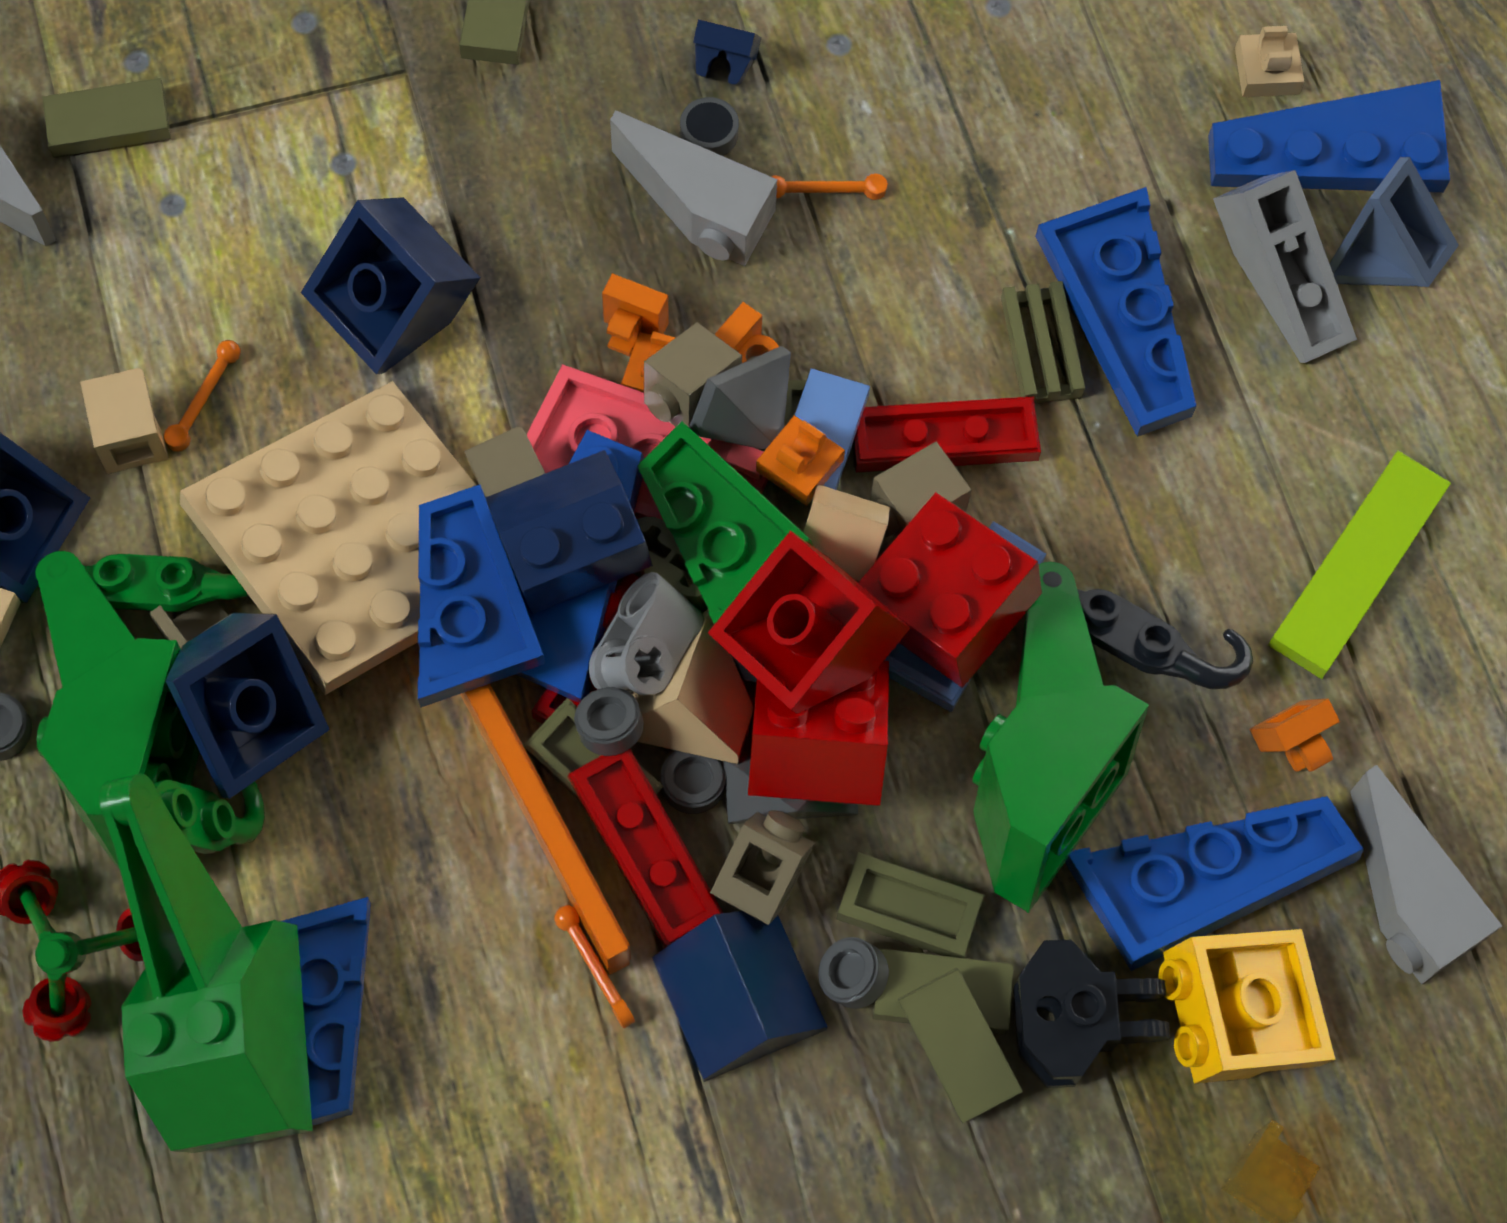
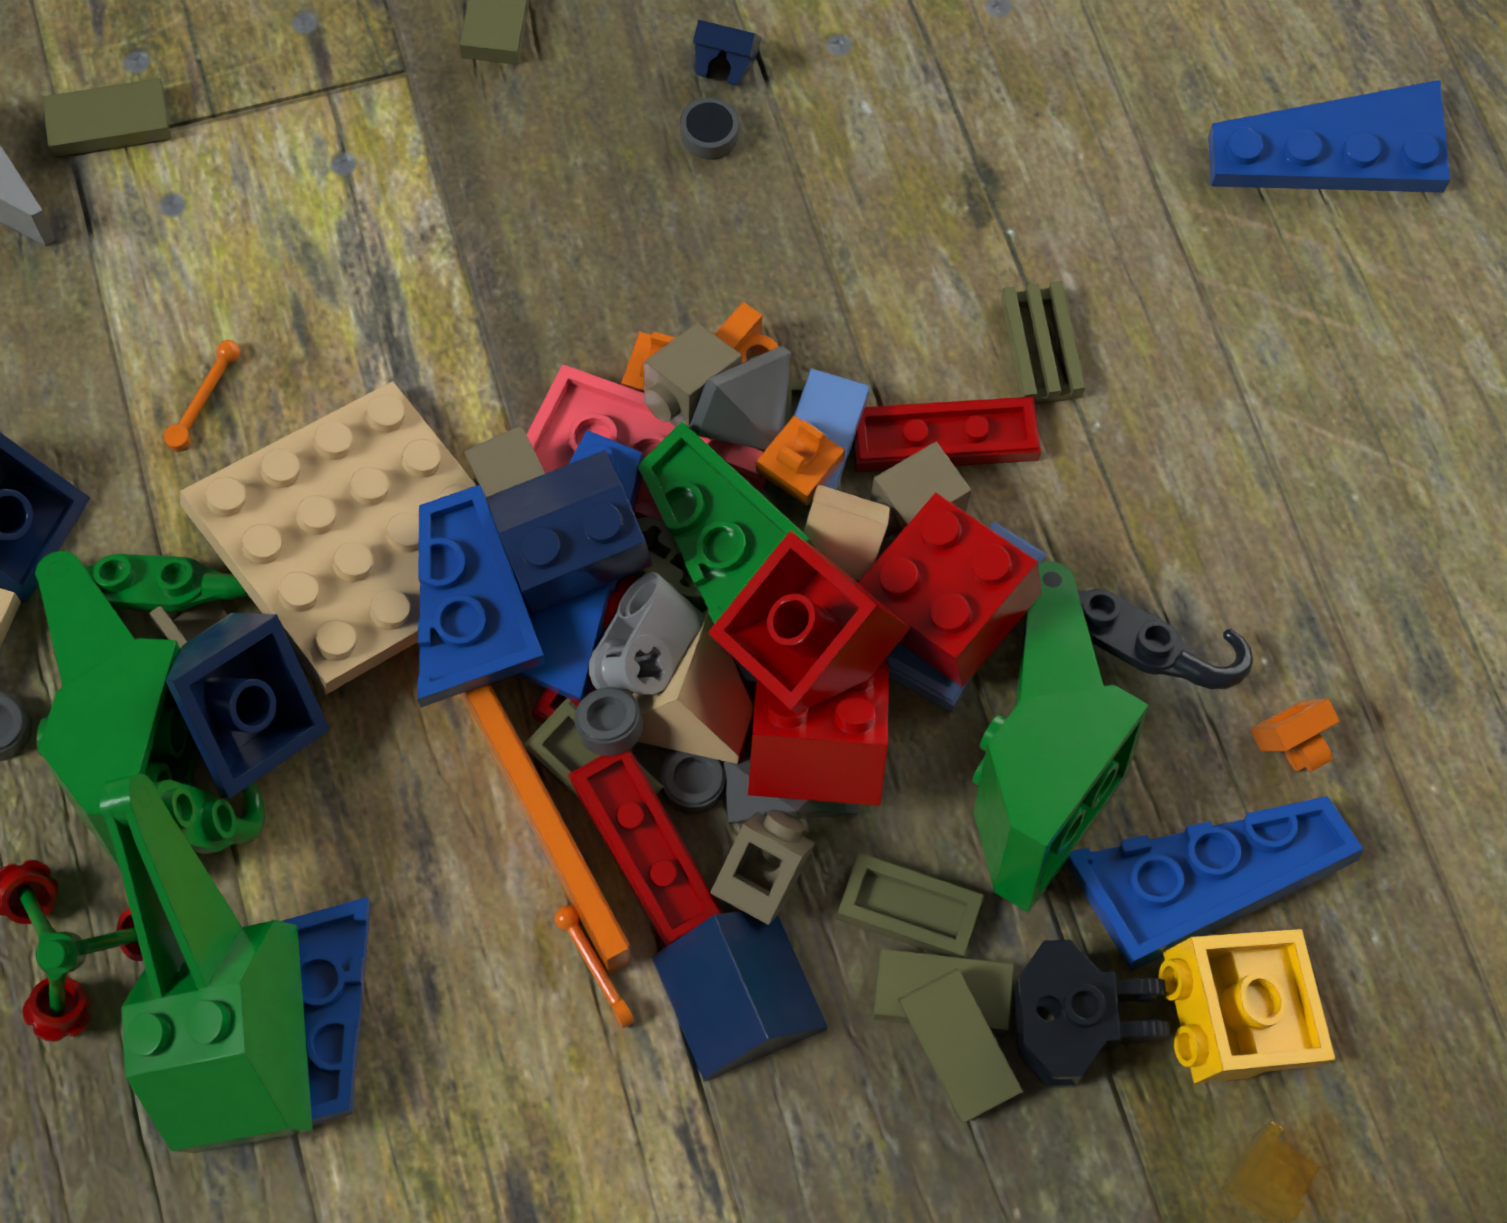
(123, 421): tan panel -> none
(388, 282): dark blue slope -> none
(631, 309): orange tile -> none
(706, 195): light grey slope -> none
(853, 972): dark grey tile -> none
(873, 186): orange hinge -> none
(1123, 306): blue wing -> none
(1269, 63): tan tile -> none
(1286, 262): light grey slope -> none
(1359, 564): lime tile -> none
(1396, 236): sand blue slope -> none
(1416, 888): light grey slope -> none

